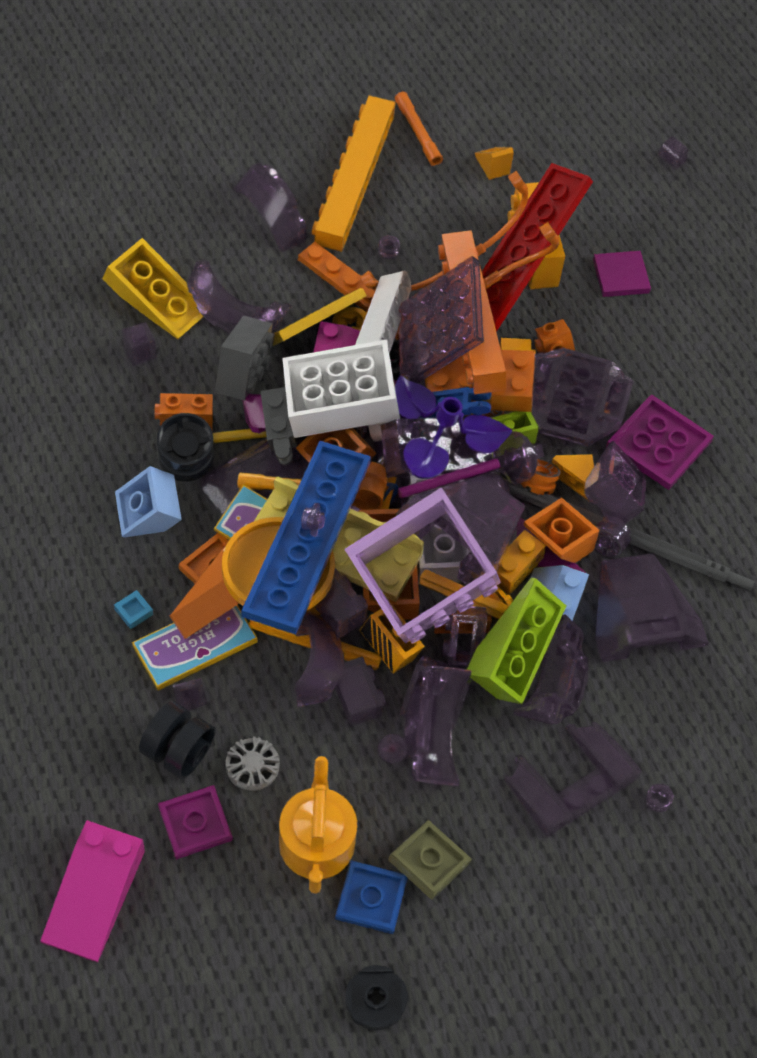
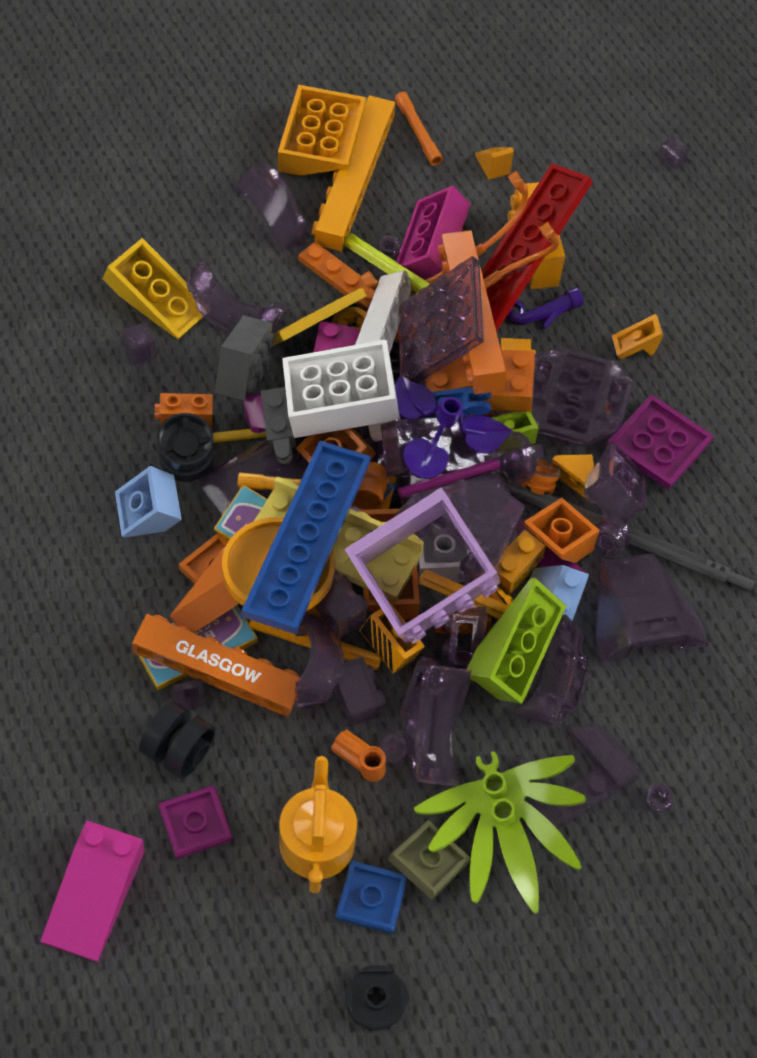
(133, 609): dark azure plate -> none
(216, 664): none -> orange brick
(252, 763): light grey wheel -> none
(313, 519): clear purple plate -> none
(319, 131): none -> light orange slope
(358, 754): none -> orange piece
(382, 261): none -> neon yellow axle
(432, 217): none -> dark pink slope
(501, 805): none -> lime plant
(553, 337): orange brick -> none
(569, 300): none -> dark purple plant
(621, 273): magenta tile -> none
(642, 335): none -> light orange slope

